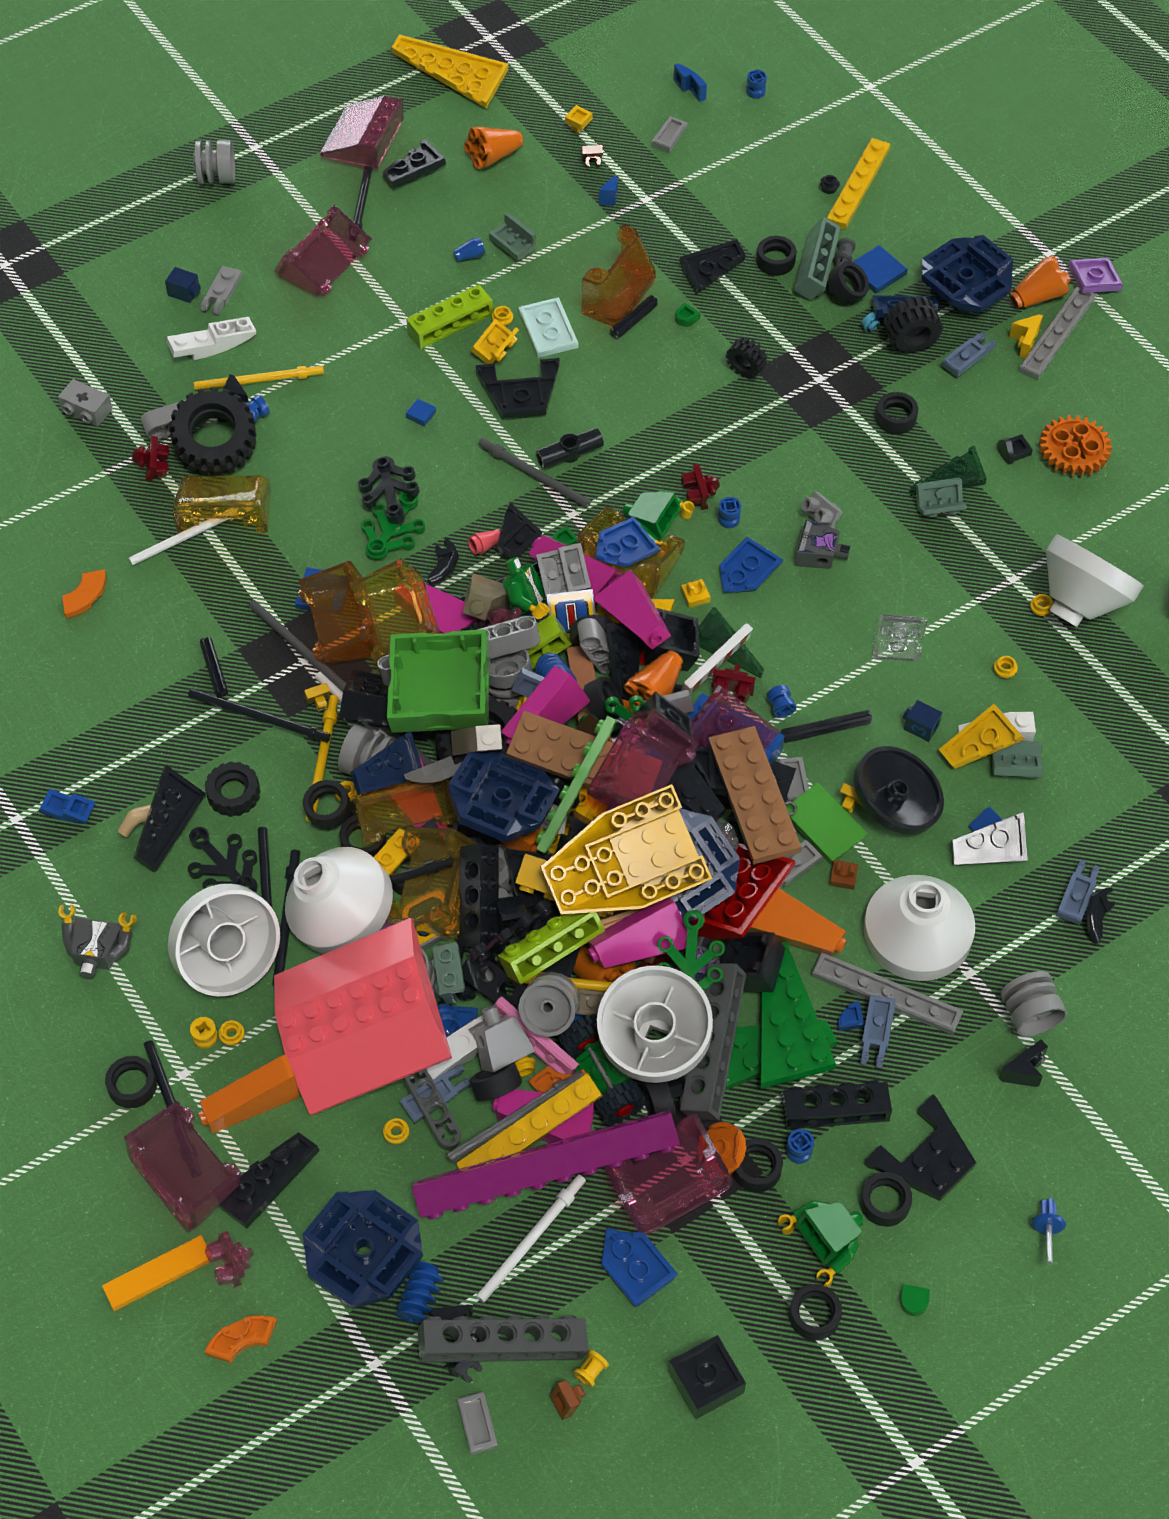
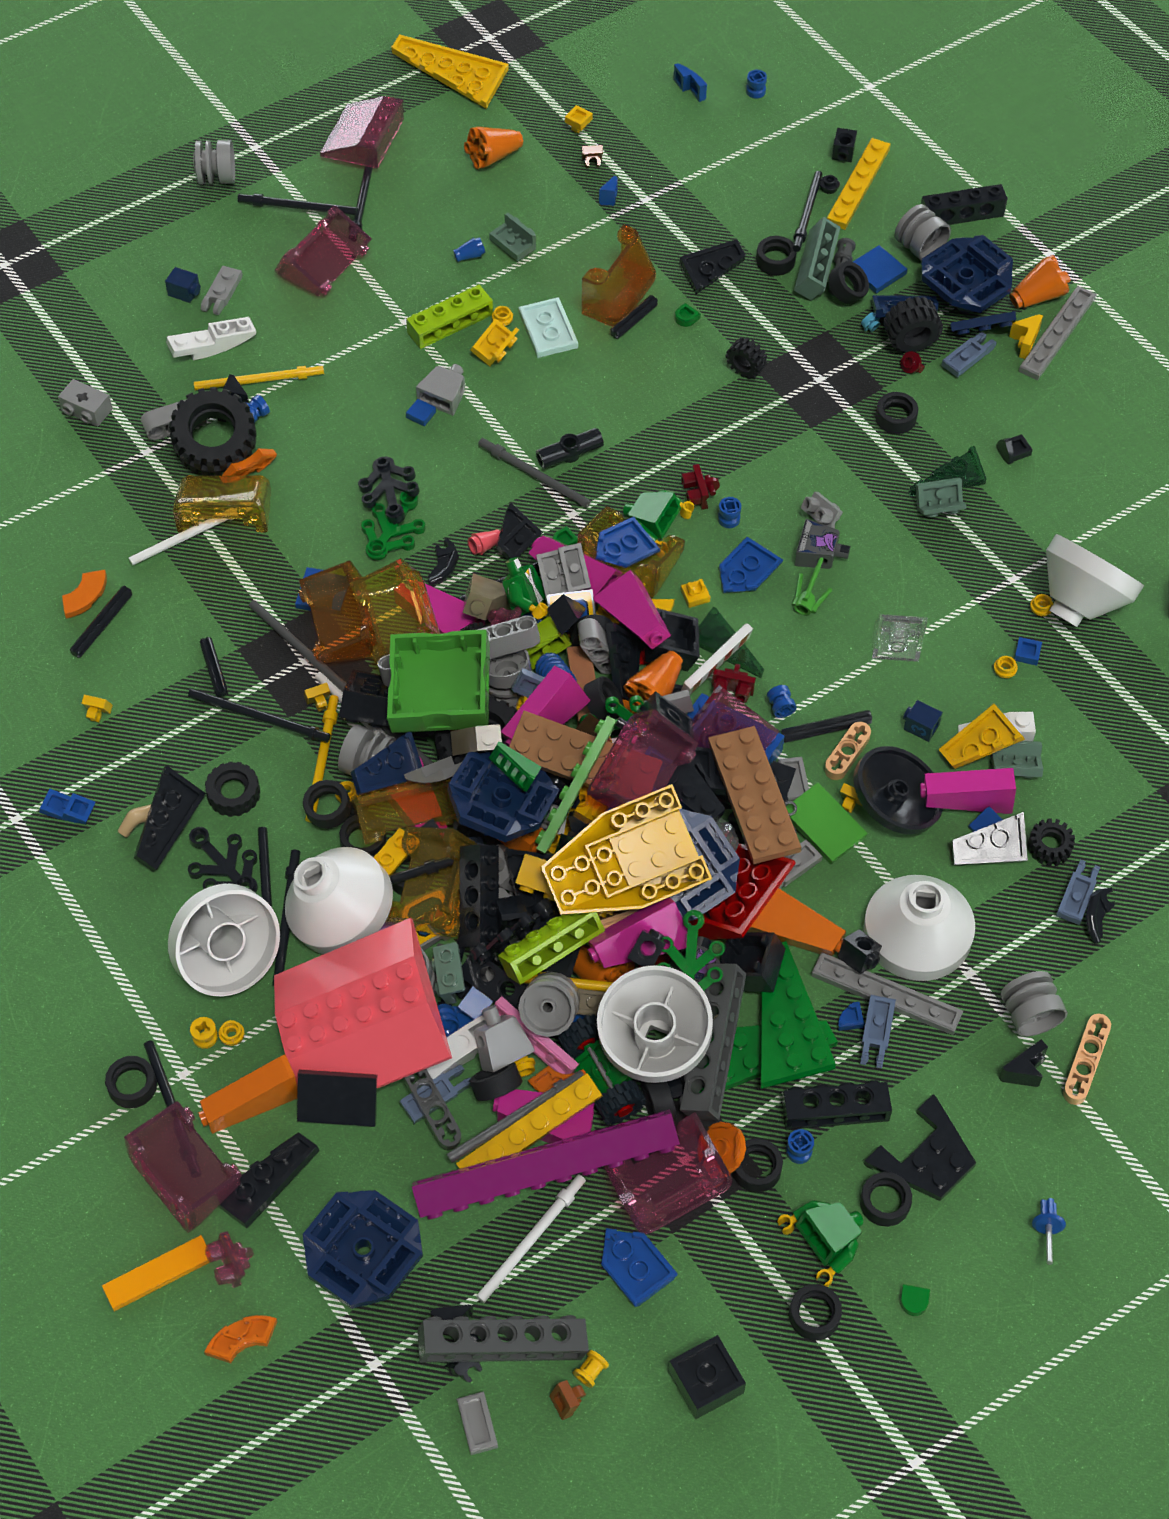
(95, 942): dark grey torso -> none
(96, 707): none -> yellow tile
(100, 621): none -> black axle
(150, 456): dark red hips -> none
(257, 462): none -> orange tile
(260, 200): none -> black bar
(337, 1098): none -> black tile
(396, 1124): yellow plate -> none
(416, 164): black wing -> none
(418, 1293): blue piece -> none
(443, 388): none -> light grey torso
(474, 1003): none -> tile
(515, 766): none -> green slope
(520, 396): black wing -> none
(565, 612): none -> black slope
(639, 956): none -> black brick
(669, 134): light grey tile -> none
(801, 233): none -> black bar
(805, 602): none -> bright green plant
(844, 145): none -> black brick
(844, 874): dark orange tile -> none
(847, 741): none -> light nougat beam
(860, 951): none -> black brick
(912, 362): none -> dark red plate
(922, 231): none -> light grey wheel
(968, 204): none -> black brick
(971, 790): none -> dark pink slope
(984, 323): none -> dark blue wing
(1028, 651): none -> blue tile
(1056, 831): none -> black tyre
(1075, 445): orange gear -> none
(1086, 1058): none -> light nougat beam
(1095, 275): medium lavender tile -> none

